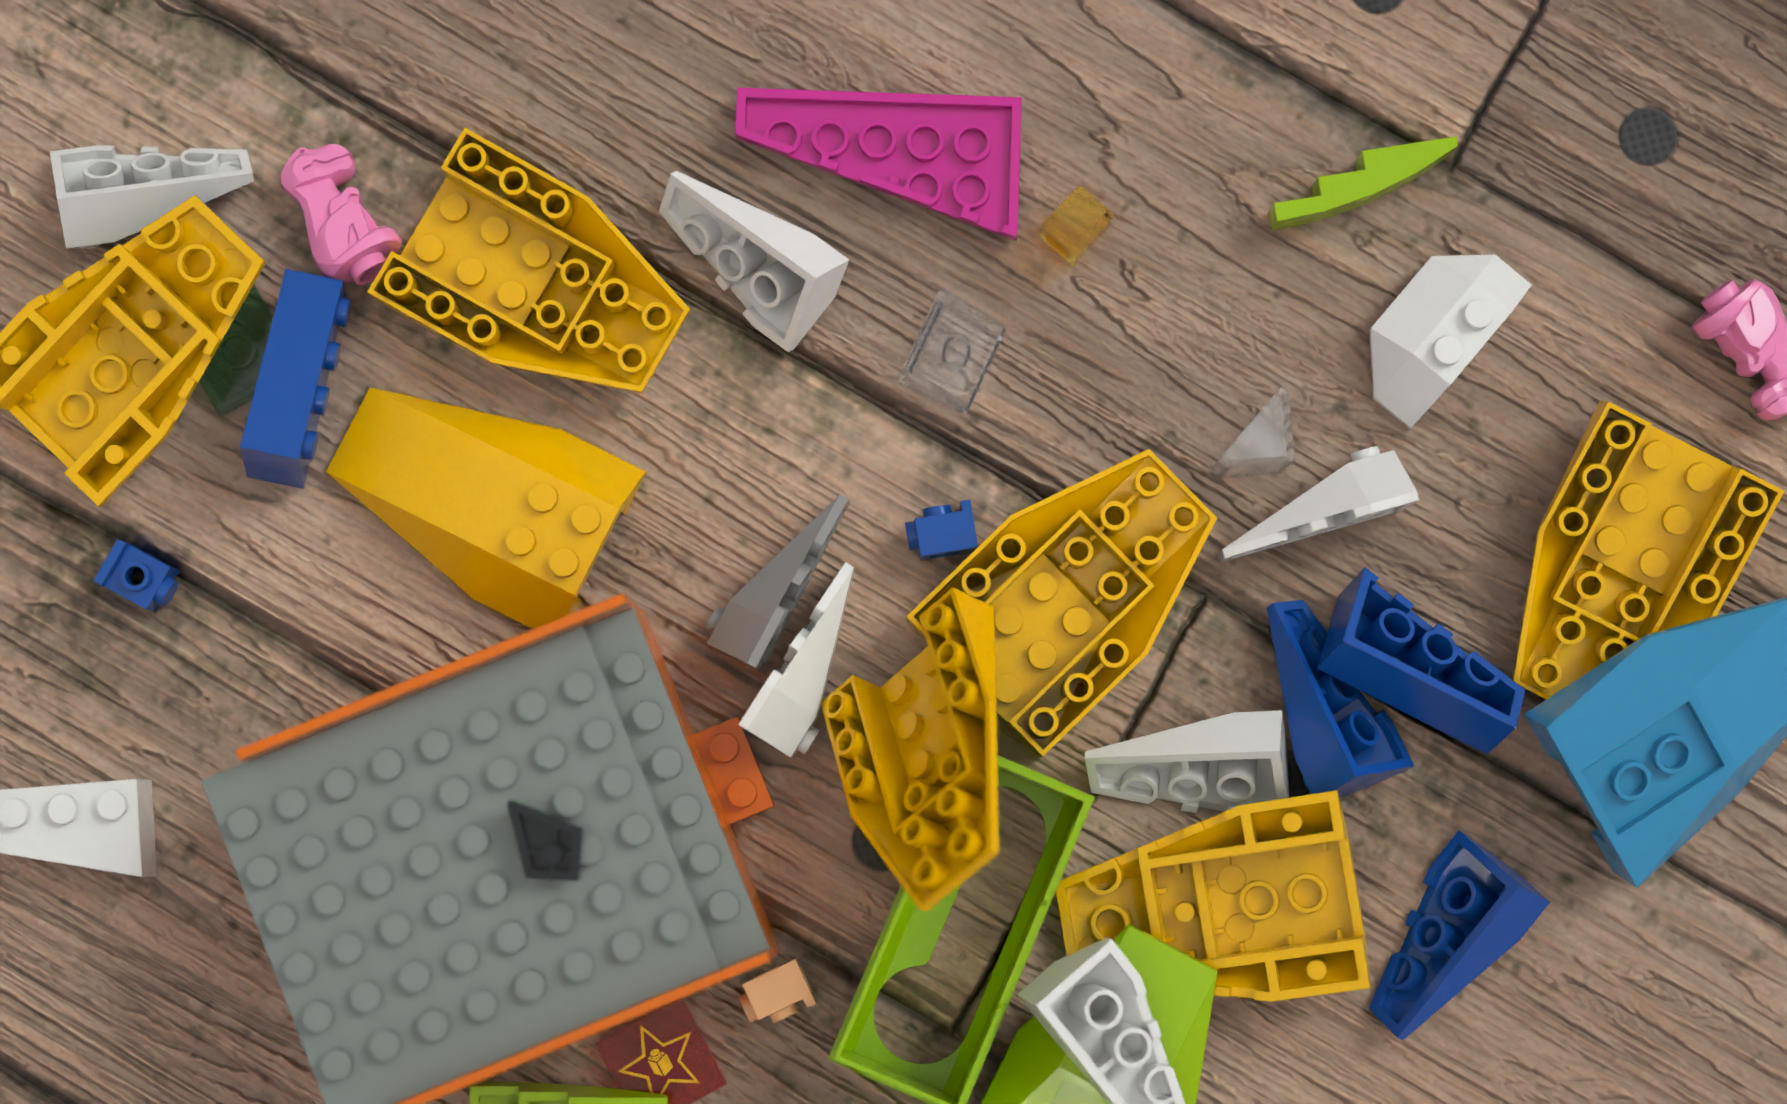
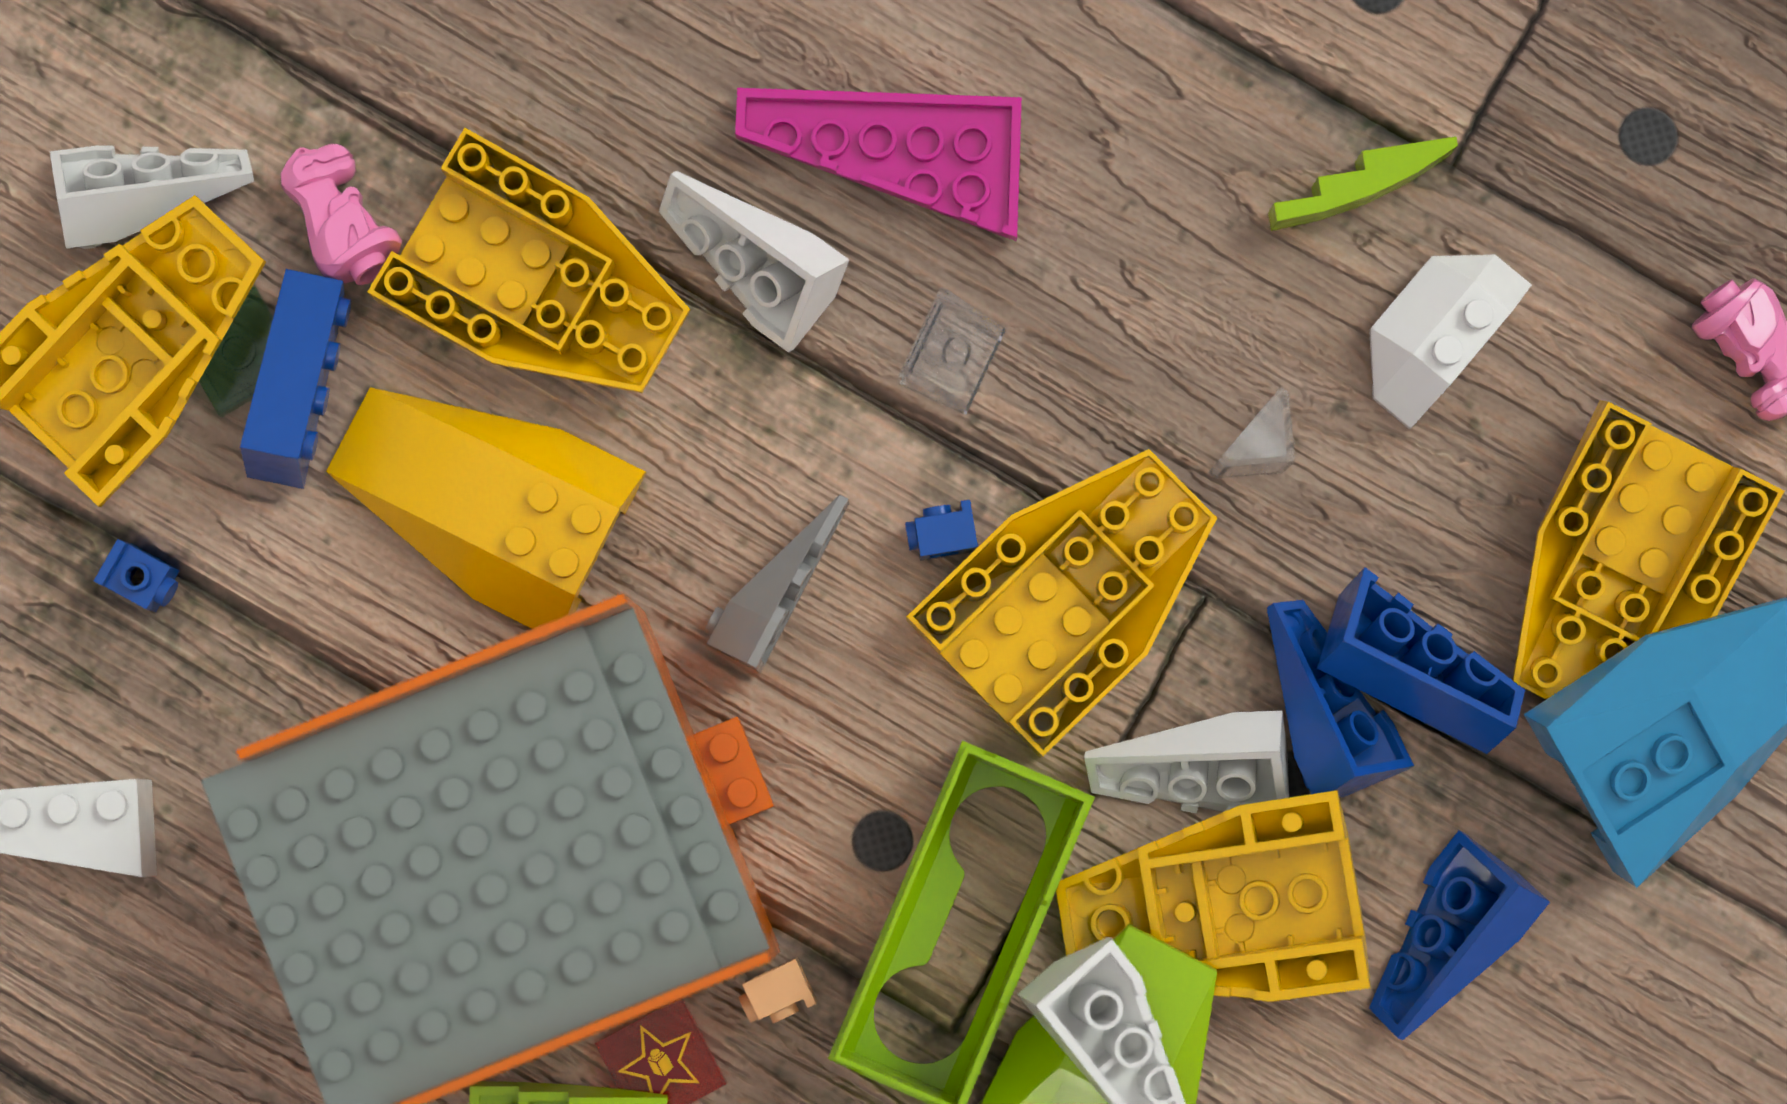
(546, 844): black piece -> none
(793, 695): white wedge -> none
(925, 753): yellow wedge -> none
(1076, 225): clear yellow panel -> none
(1353, 494): white wedge -> none

